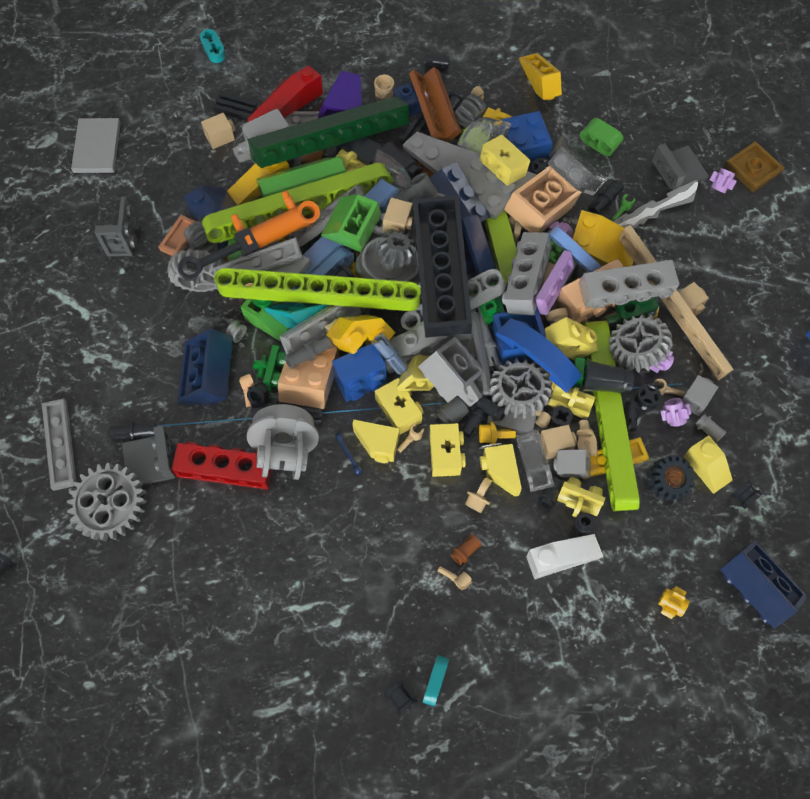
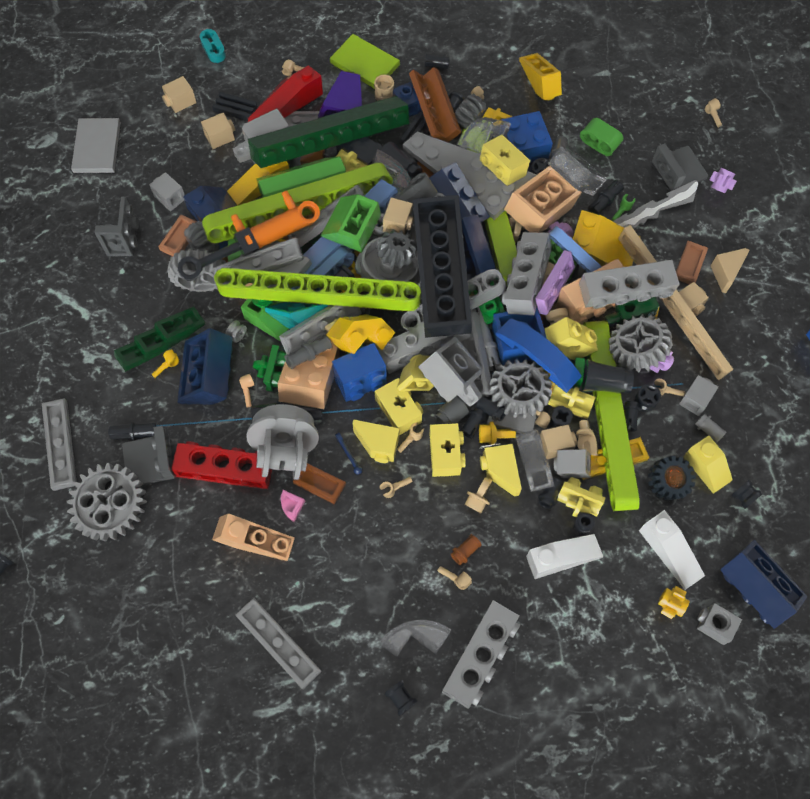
(159, 339): none -> dark green slope
(167, 191): none -> light grey brick
(171, 361): none -> yellow hand
(178, 94): none -> tan brick
(252, 537): none -> light nougat slope
(262, 390): black bush -> none
(278, 643): none -> light grey tile
(289, 66): none -> tan hand
(291, 505): none -> bright pink tile
(320, 483): none -> dark orange tile
(364, 59): none -> lime tile
(390, 353): sand blue axle -> none
(395, 486): none -> tan hand
(425, 631): none -> clear brick
(435, 680): teal beam -> none
(456, 687): none -> light grey brick
(672, 549): none -> white slope
(675, 412): lavender gear -> none
(691, 262): none -> nougat tile
(711, 108): none -> tan hand
(727, 267): none -> tan slope
(728, 621): none -> light grey brick
(754, 166): pearl gold tile -> none

